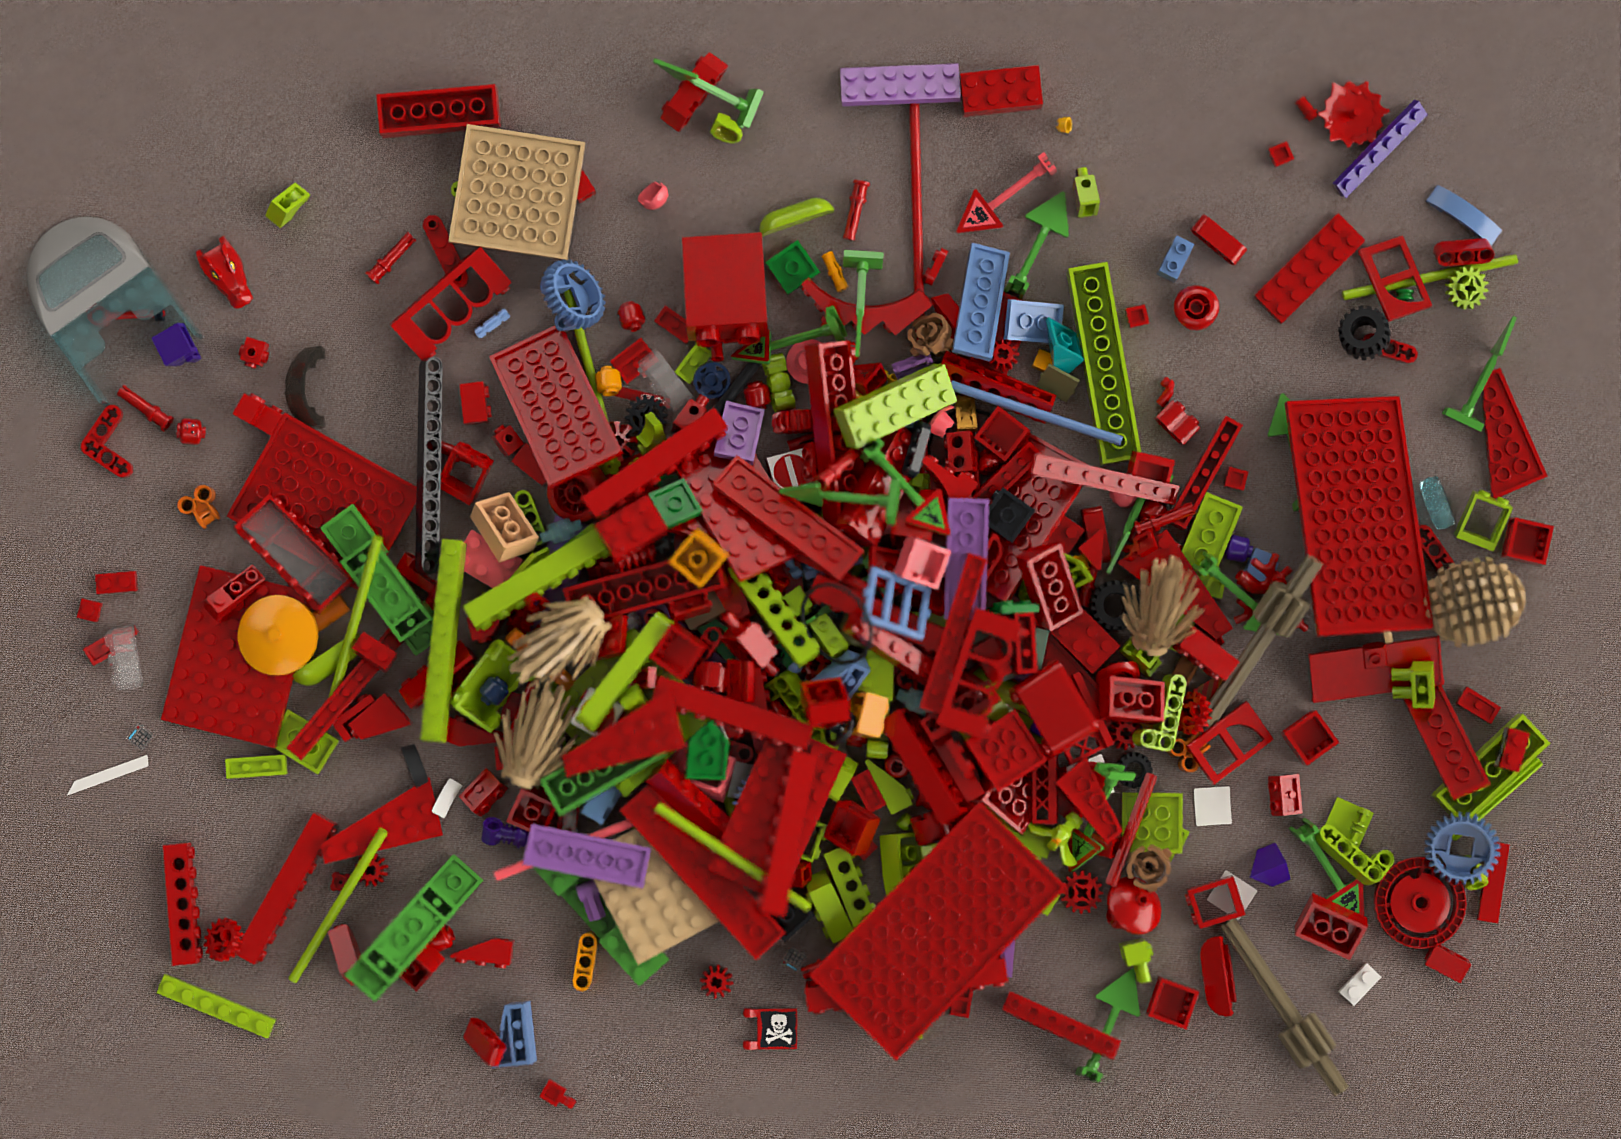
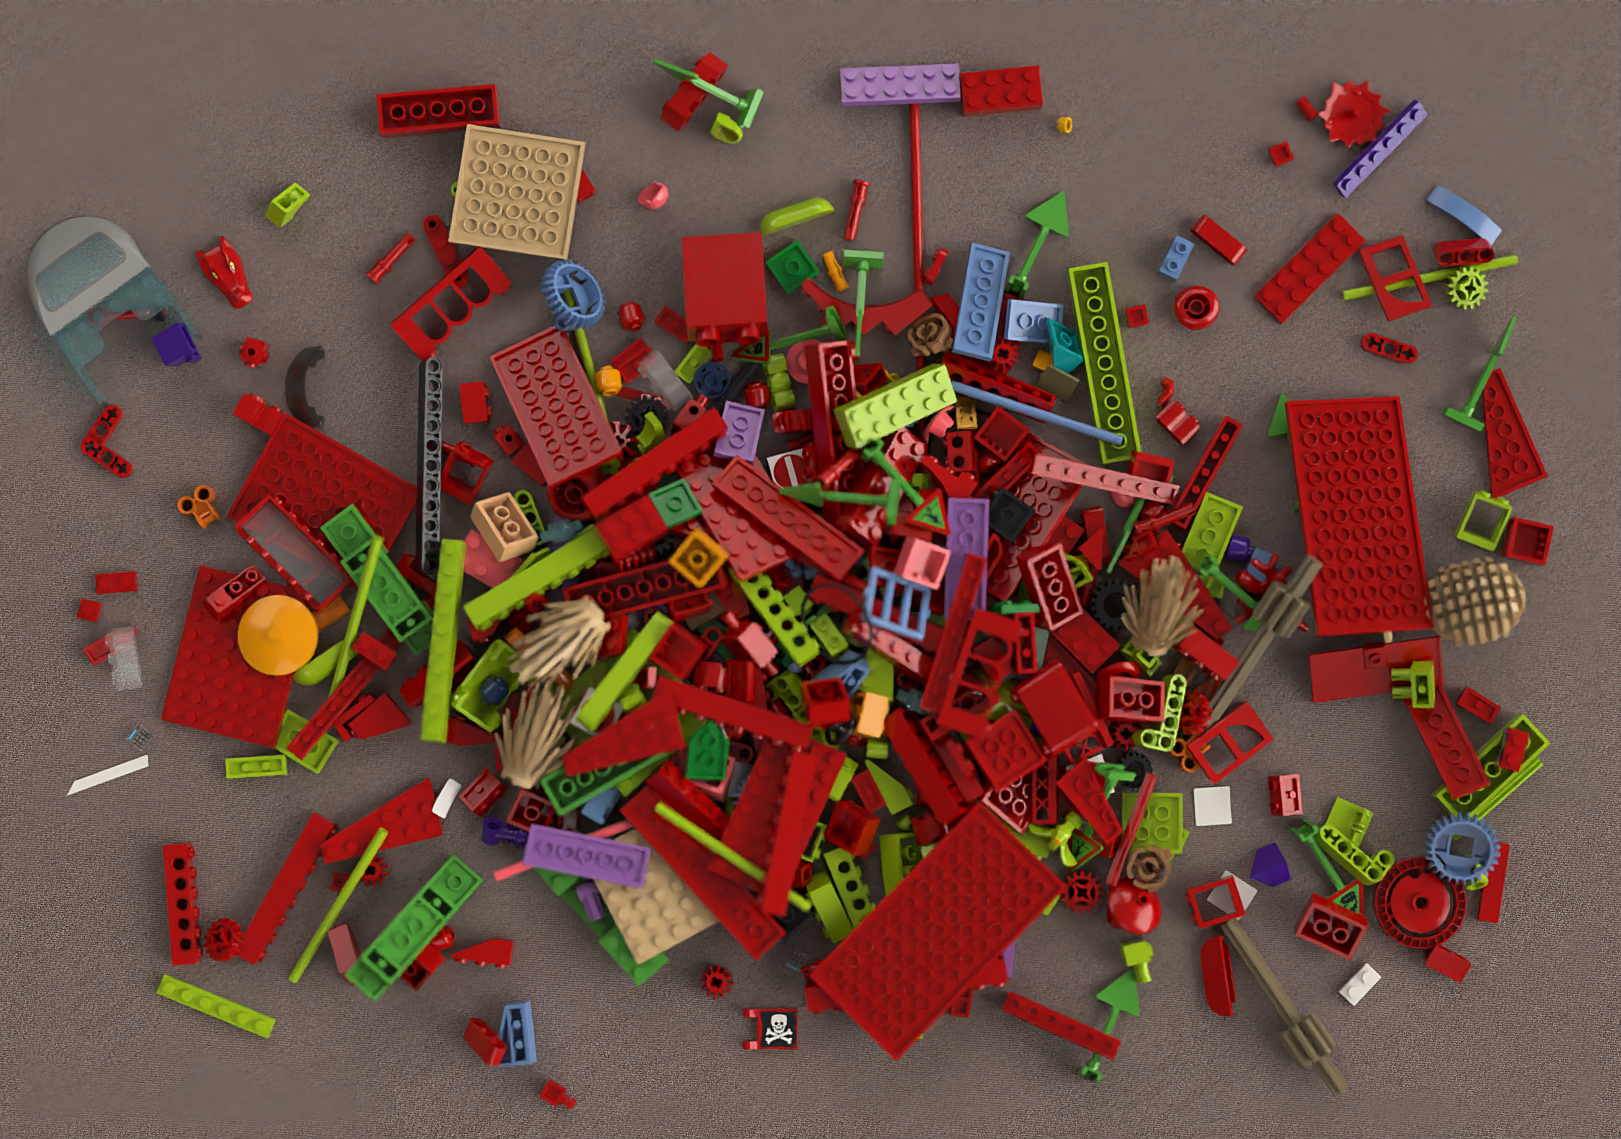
(152, 413): red pin -> none
(190, 431): red head -> none
(415, 765): black tyre -> none
(492, 323): light blue axle -> none
(586, 971): light orange beam -> none
(893, 768): red head -> none
(911, 365): medium lavender hinge -> none
(916, 449): black beam -> none
(980, 214): piece -> none
(1085, 193): lime torso -> none
(1172, 1002): red piece -> none
(1236, 478): red plate -> none
(1309, 737): red piece -> none
(1361, 318): black tyre -> none
(1405, 294): green bush -> none
(1437, 502): clear light blue gear -> none
(1442, 551): red beam -> none

